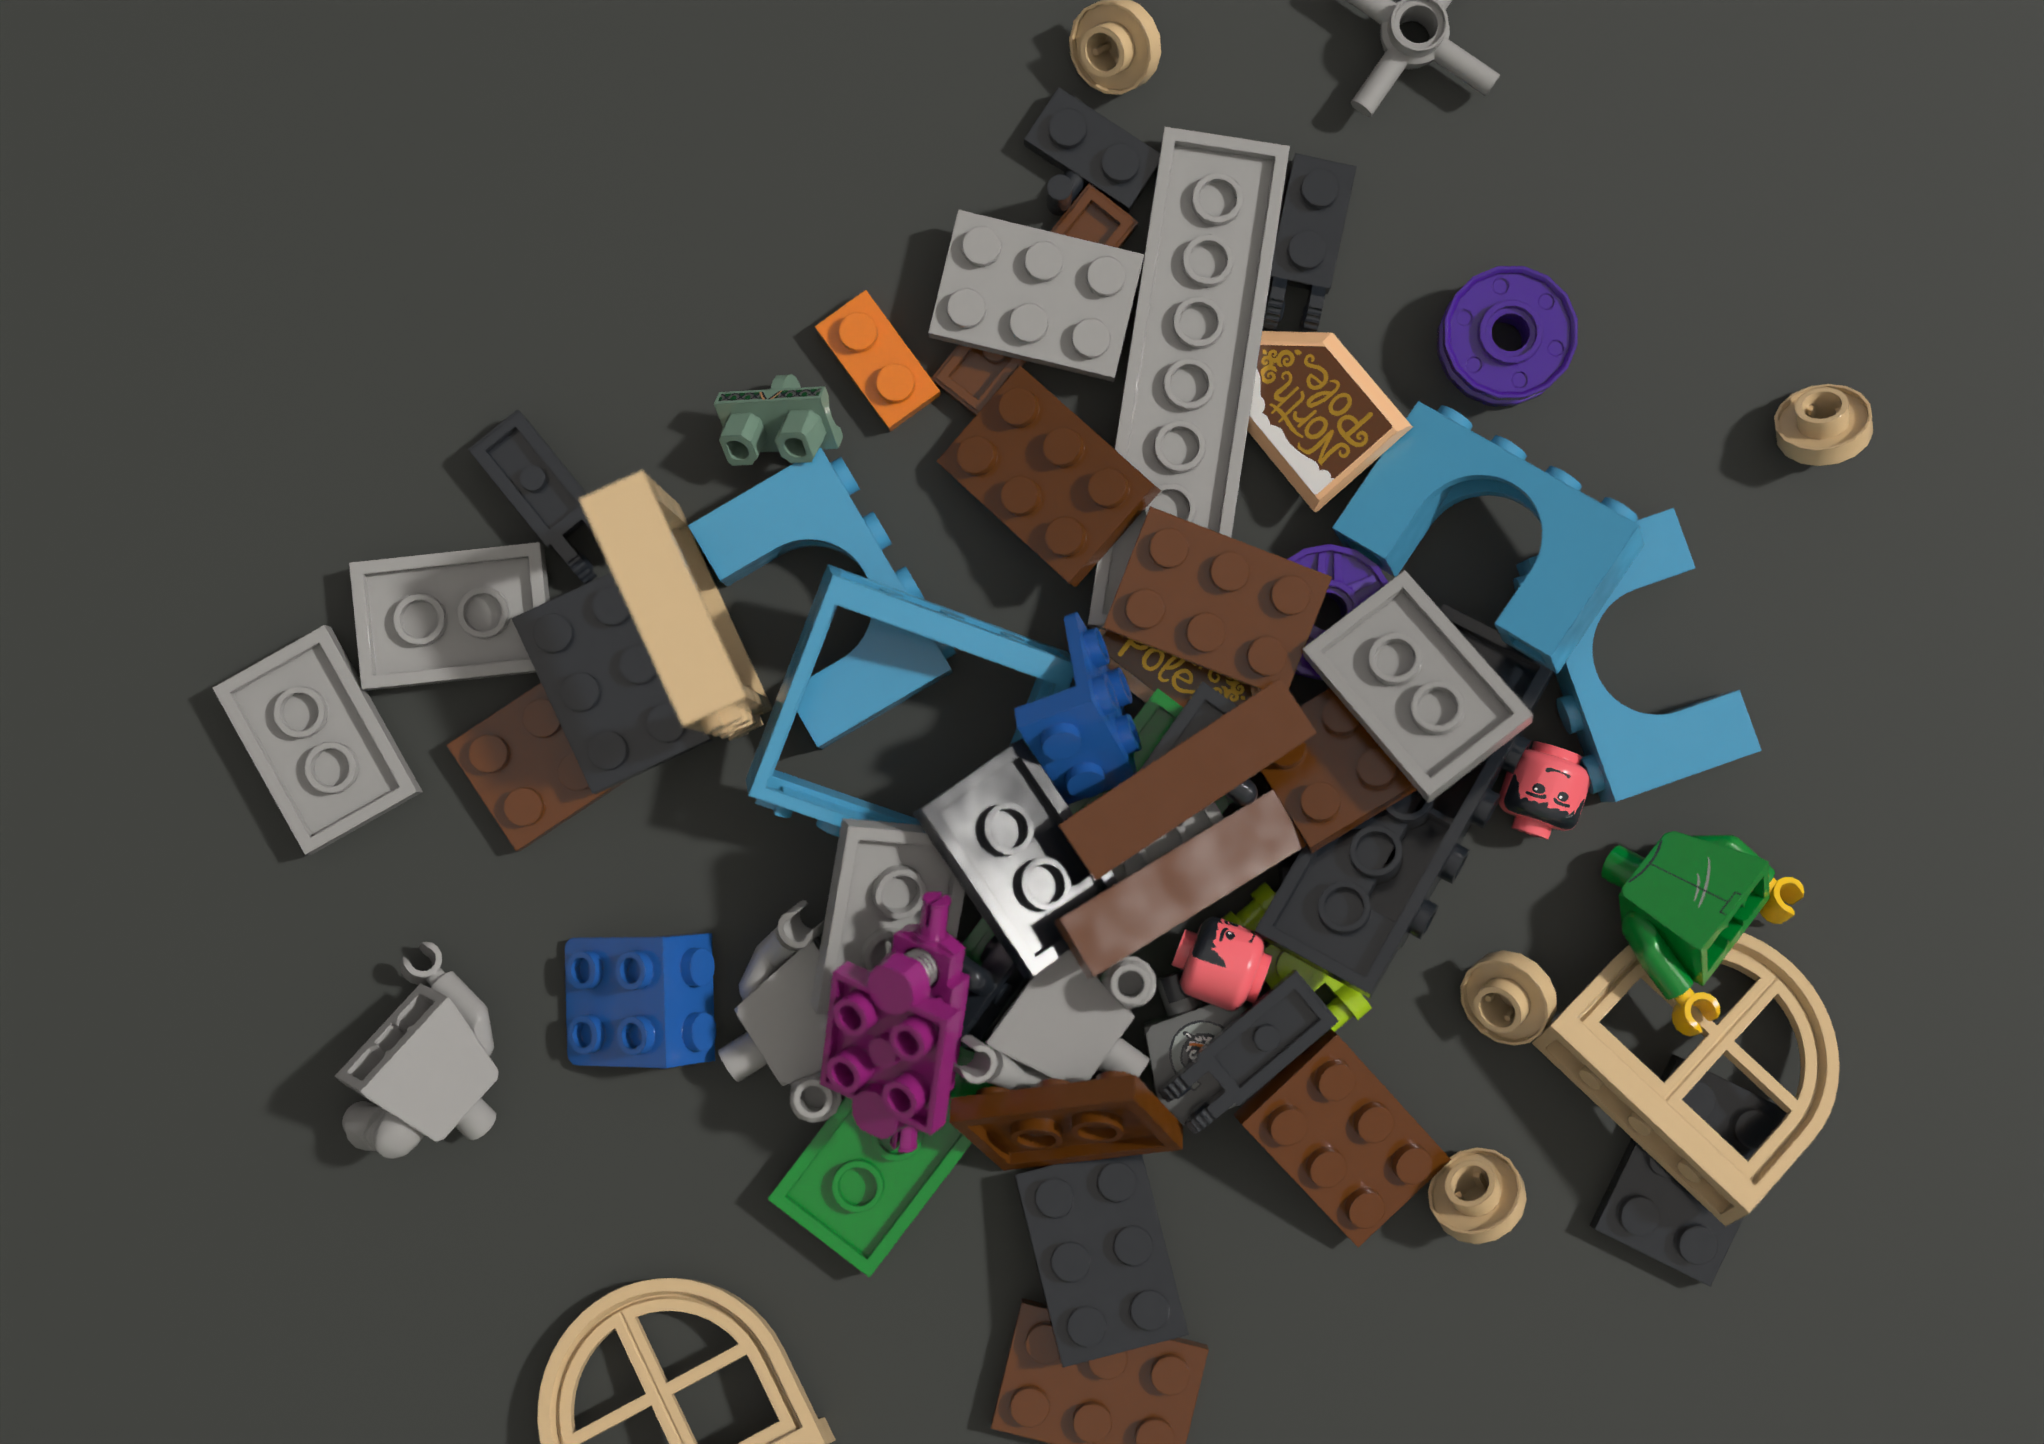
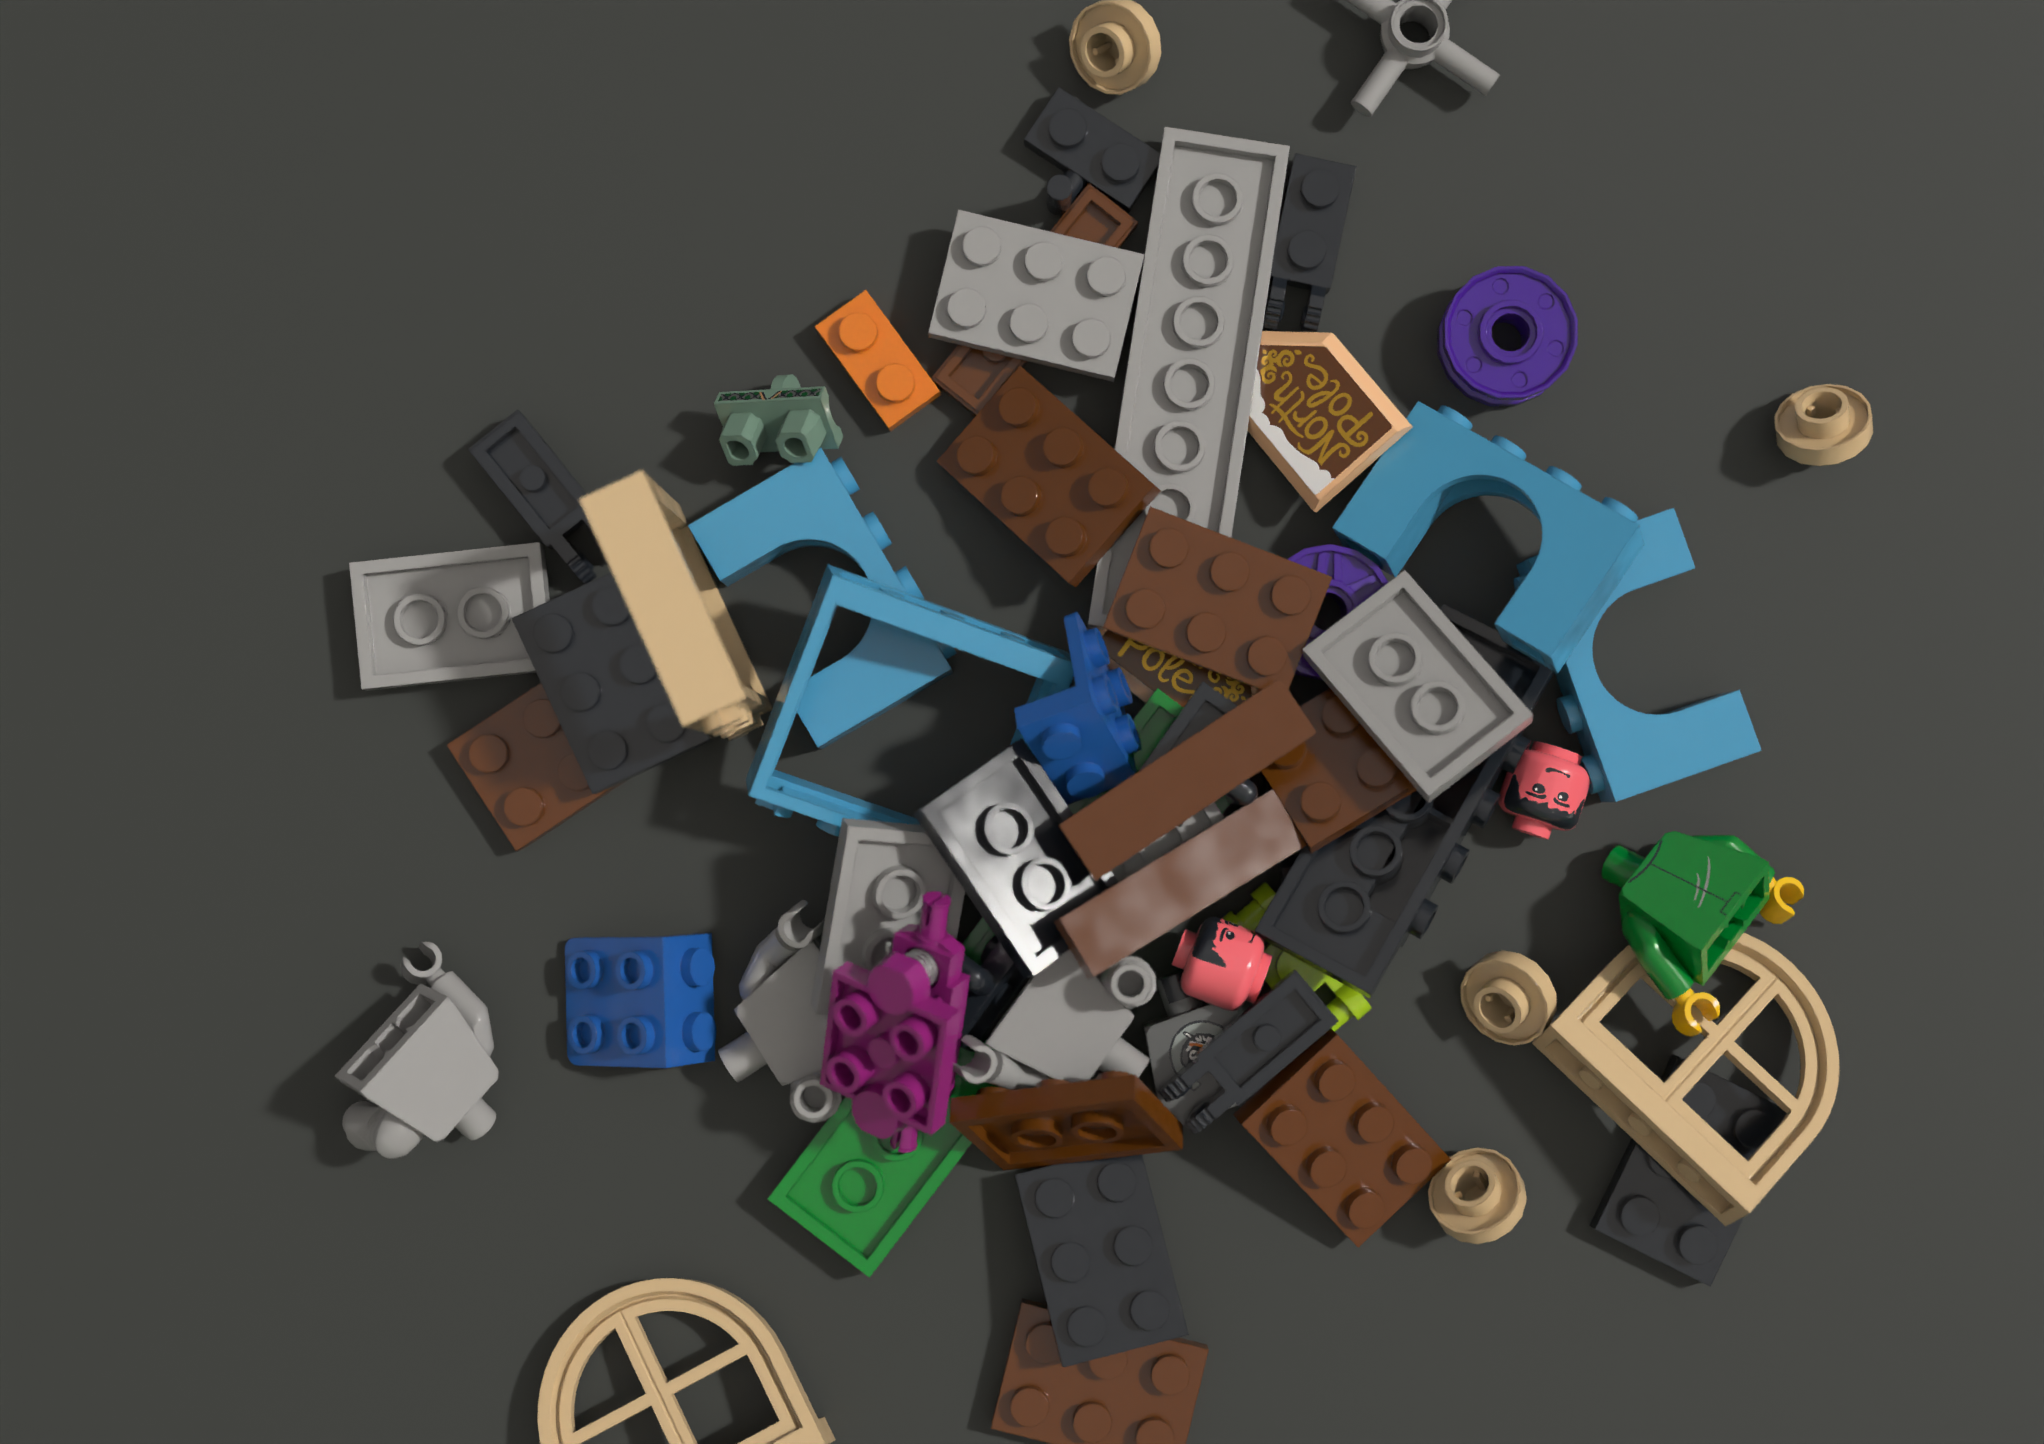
(317, 740): light grey plate -> none

